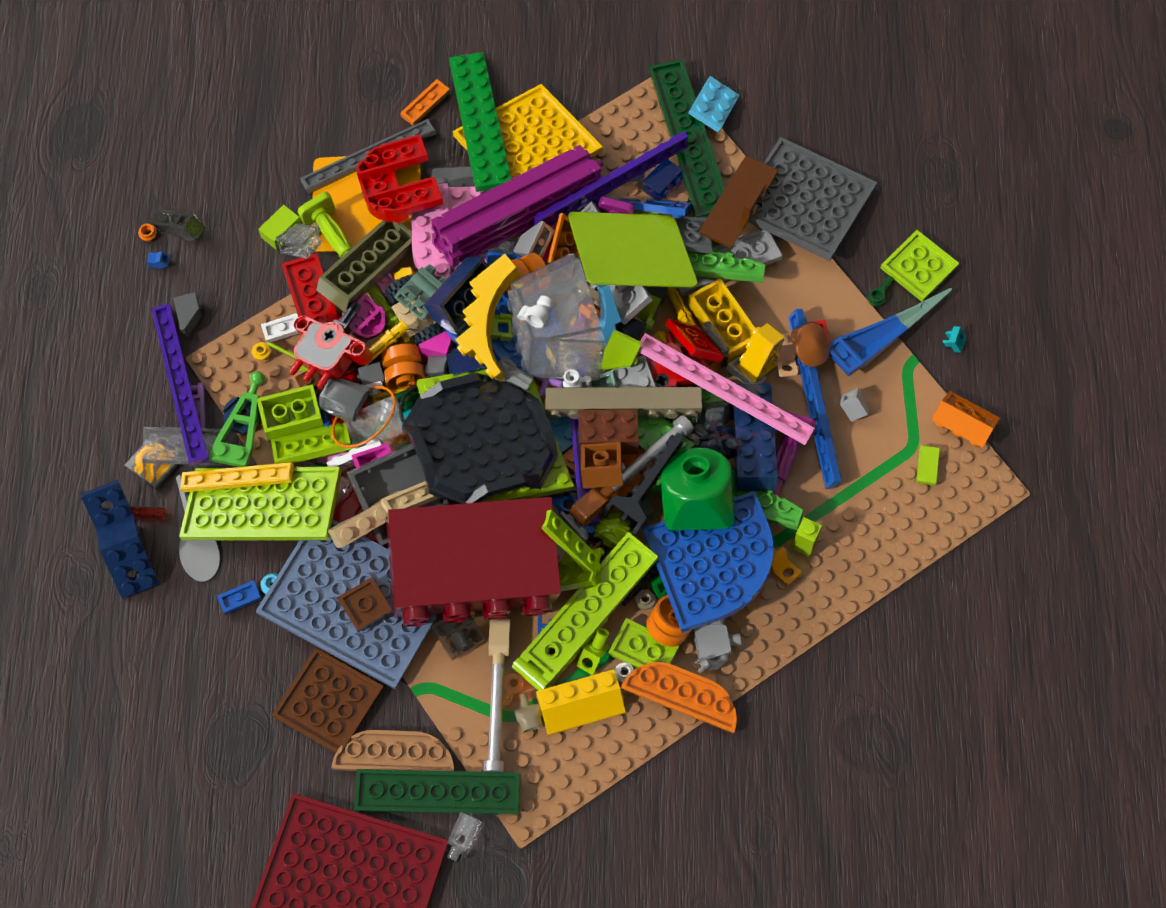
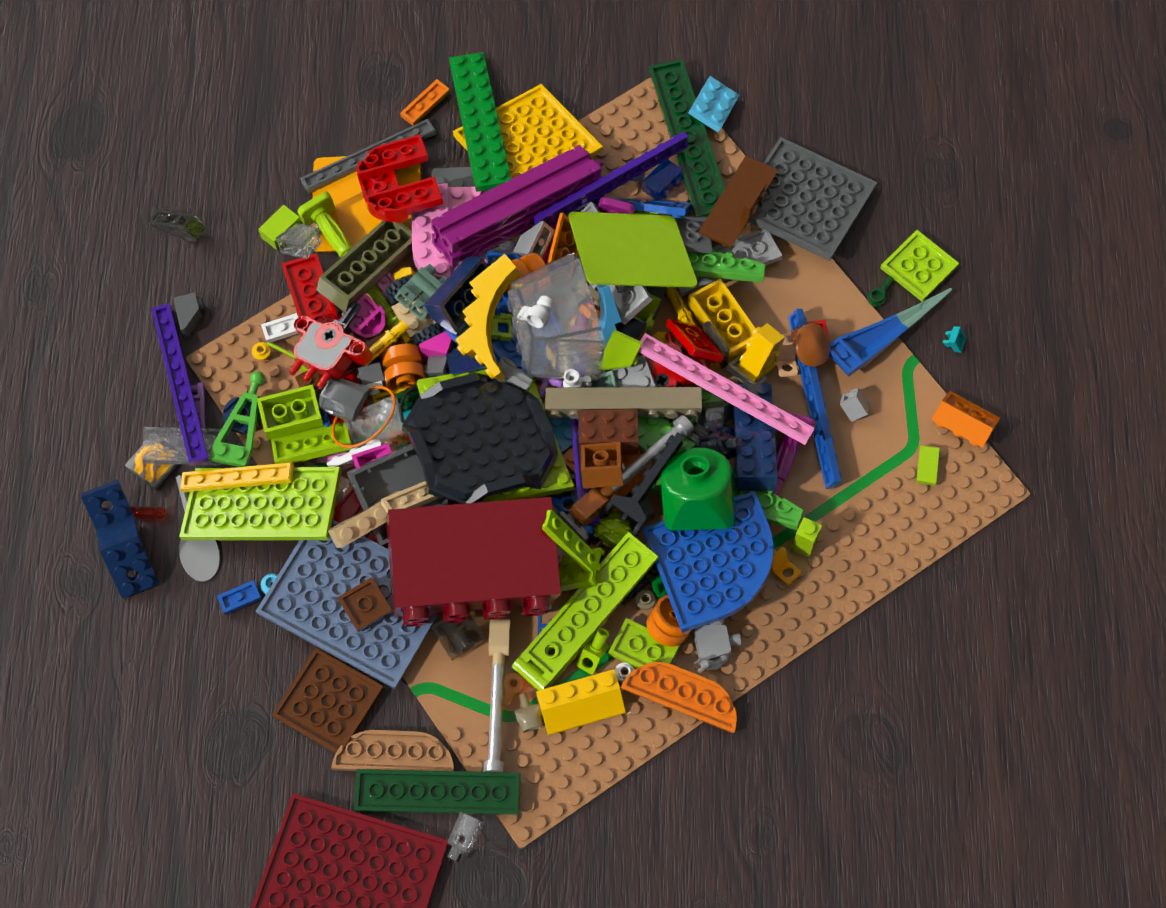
(147, 228): orange plate -> none
(158, 260): blue piece -> none

